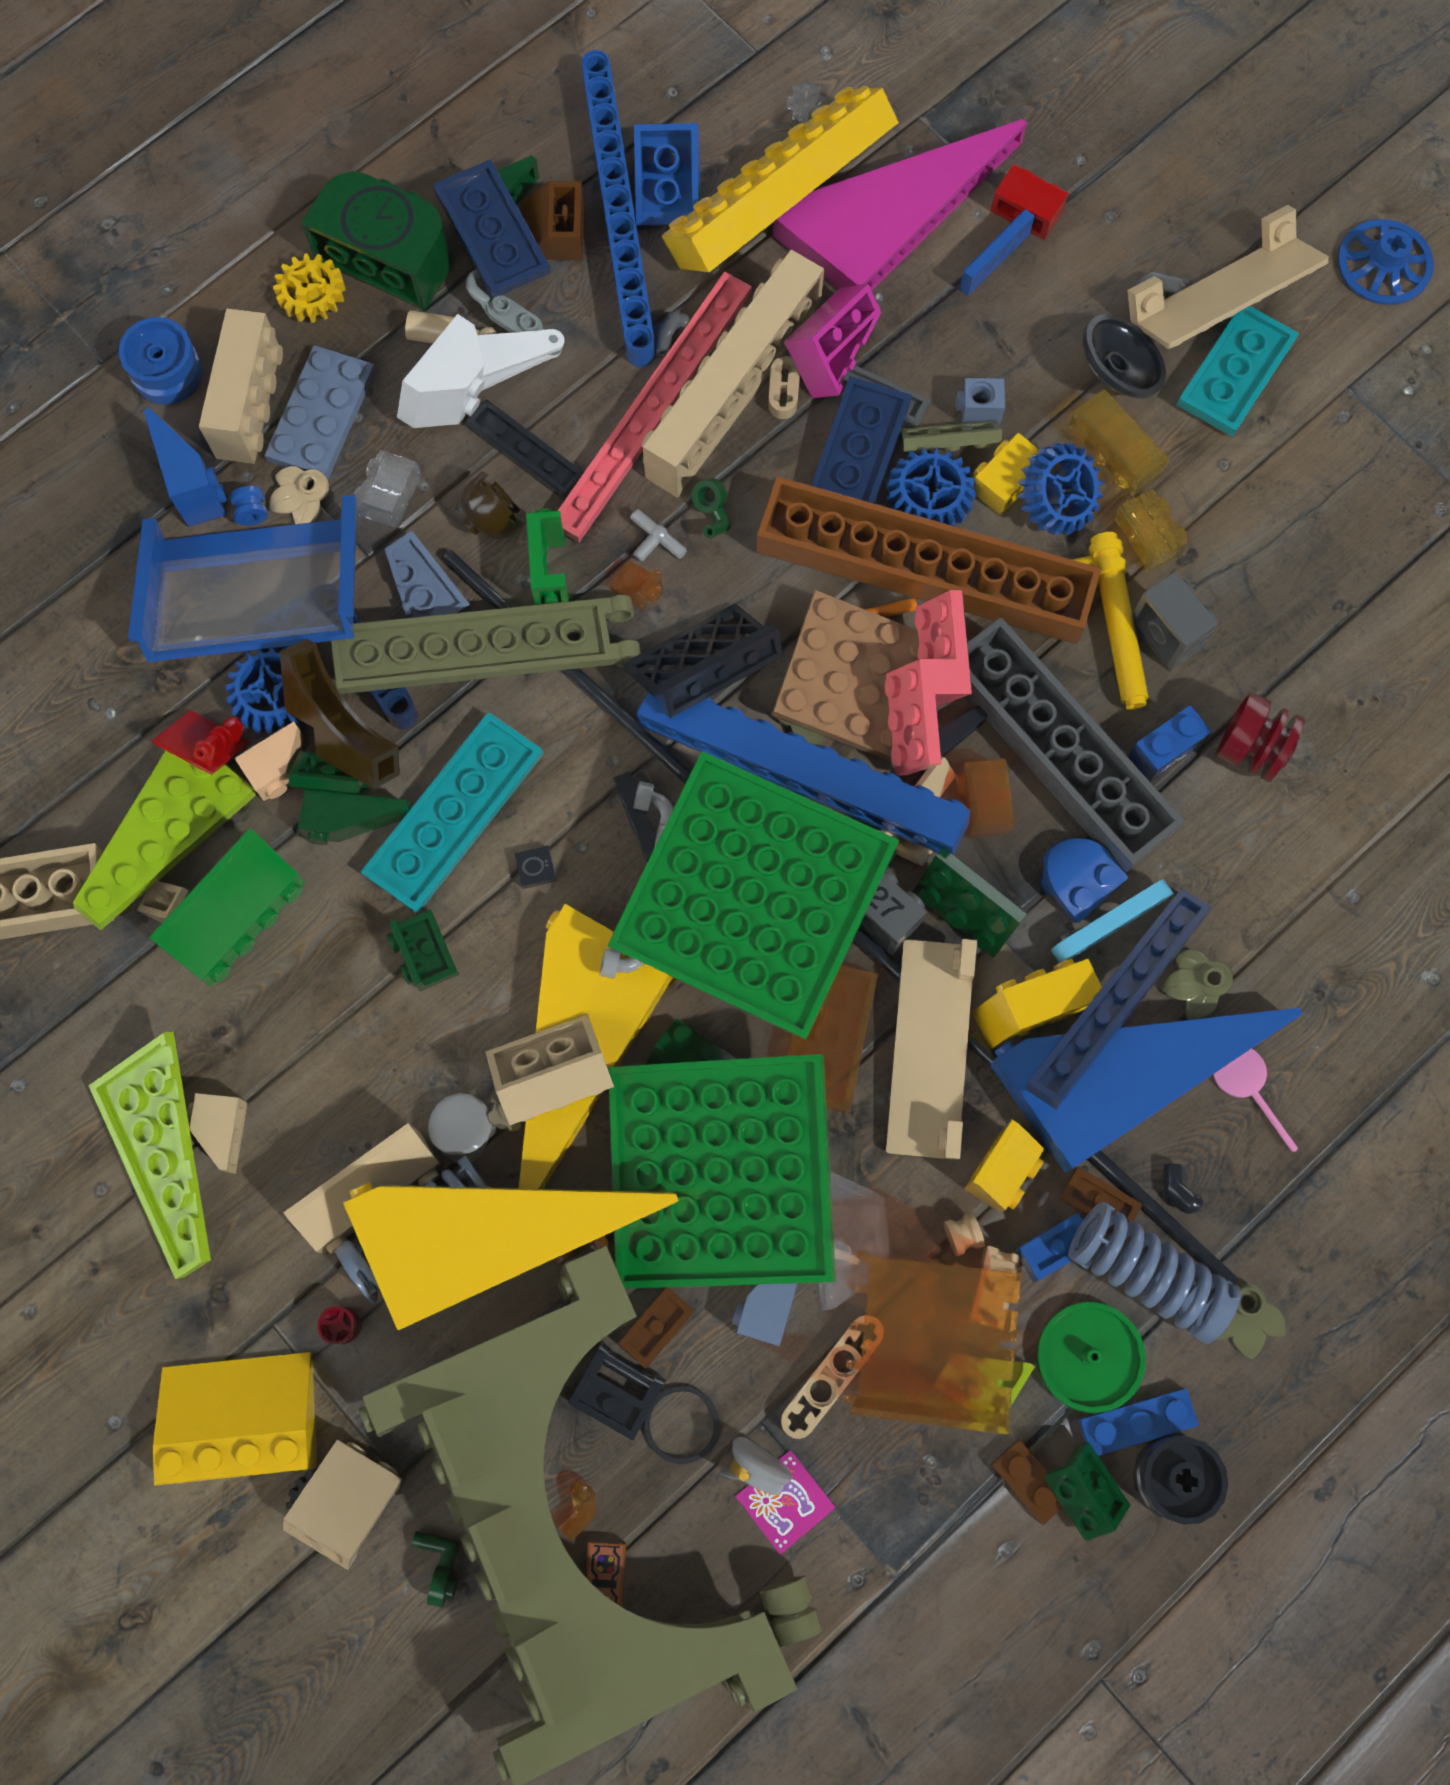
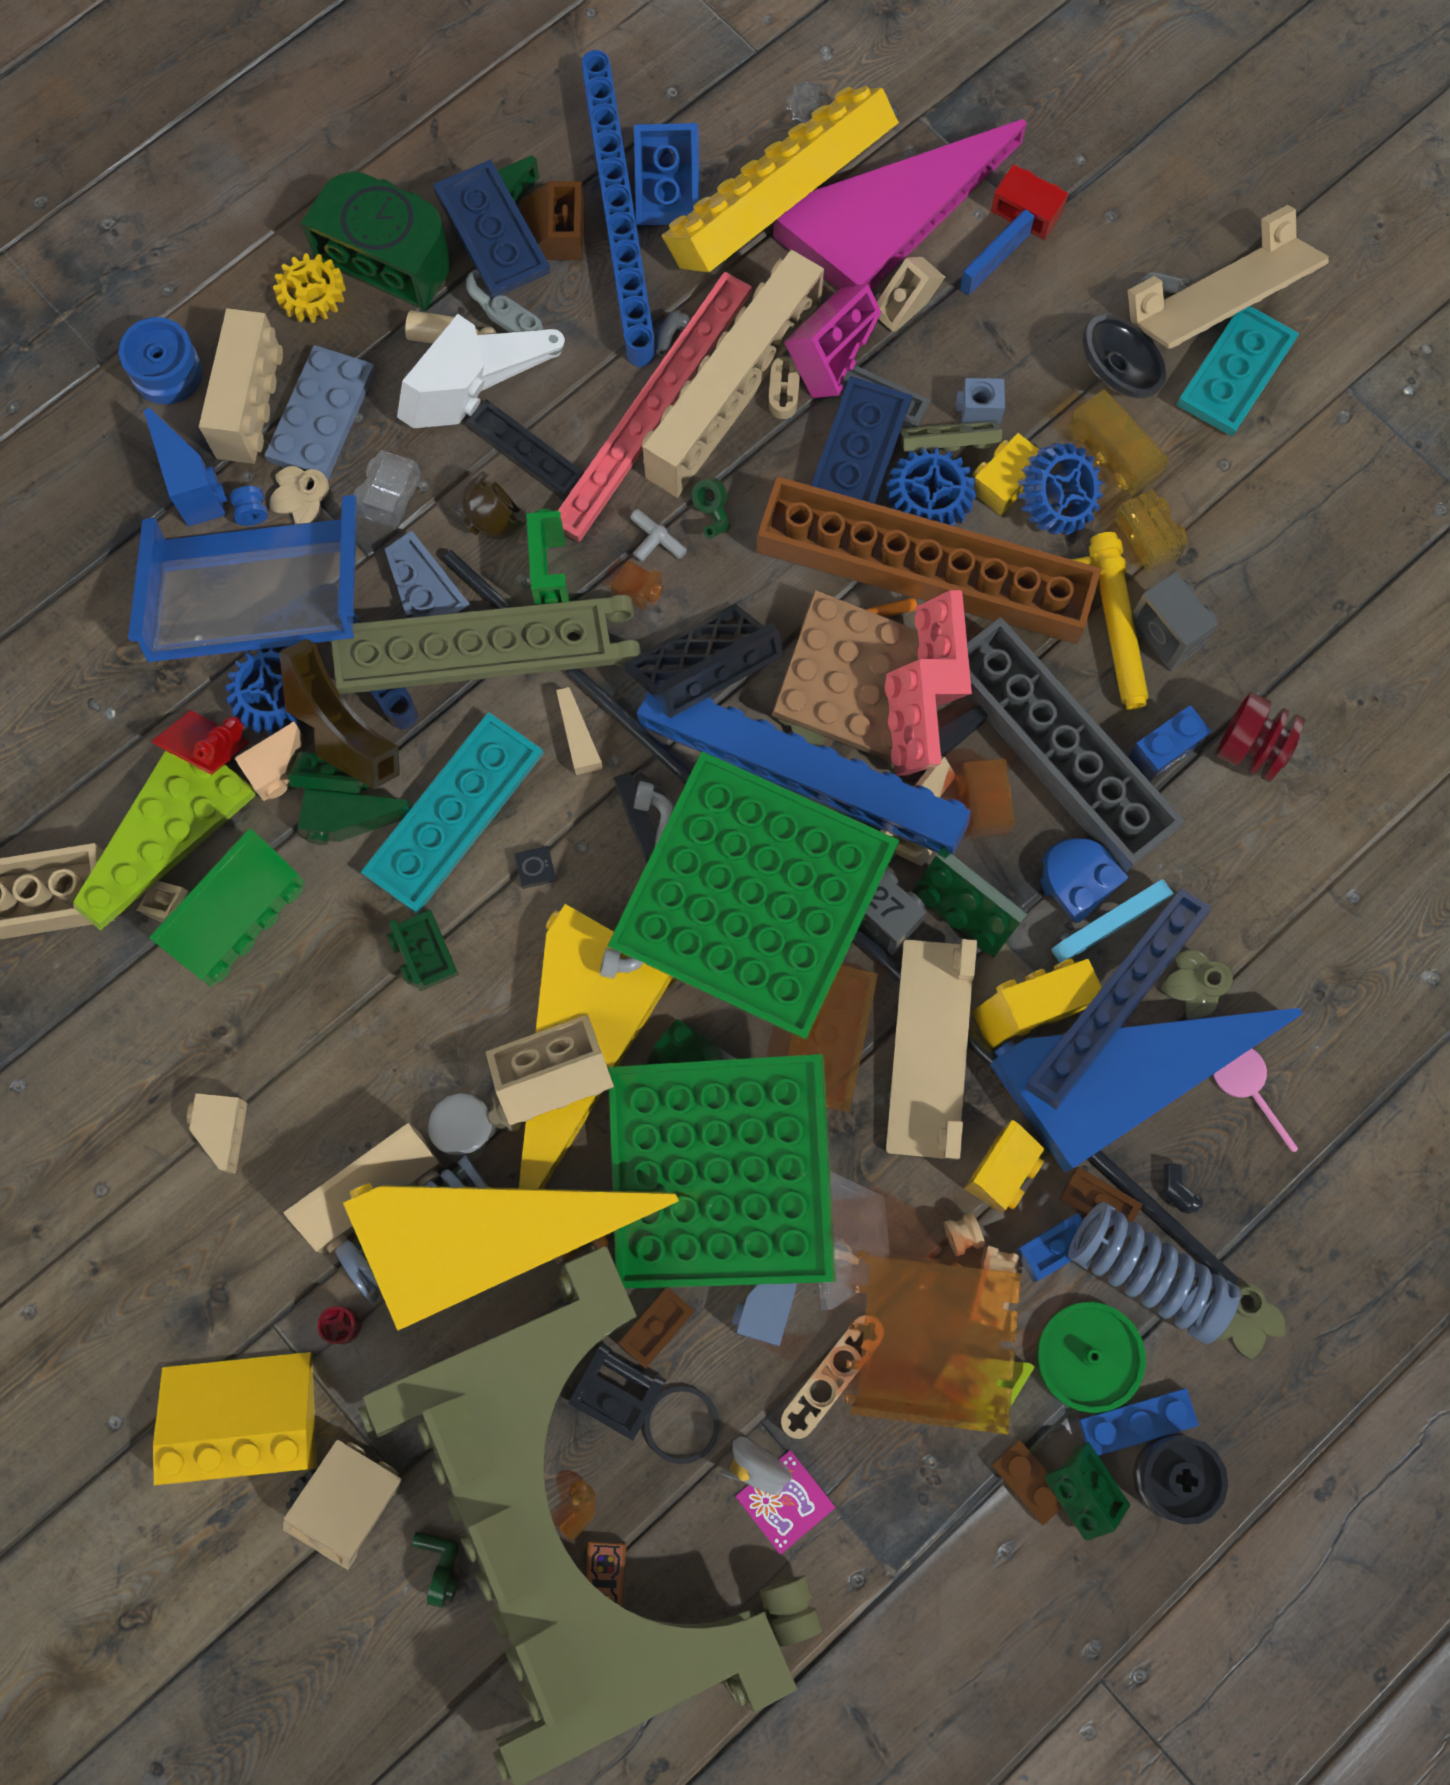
(151, 1131): lime wing -> none
(580, 743): none -> tan piece
(908, 292): none -> tan slope
(1388, 255): blue wheel -> none

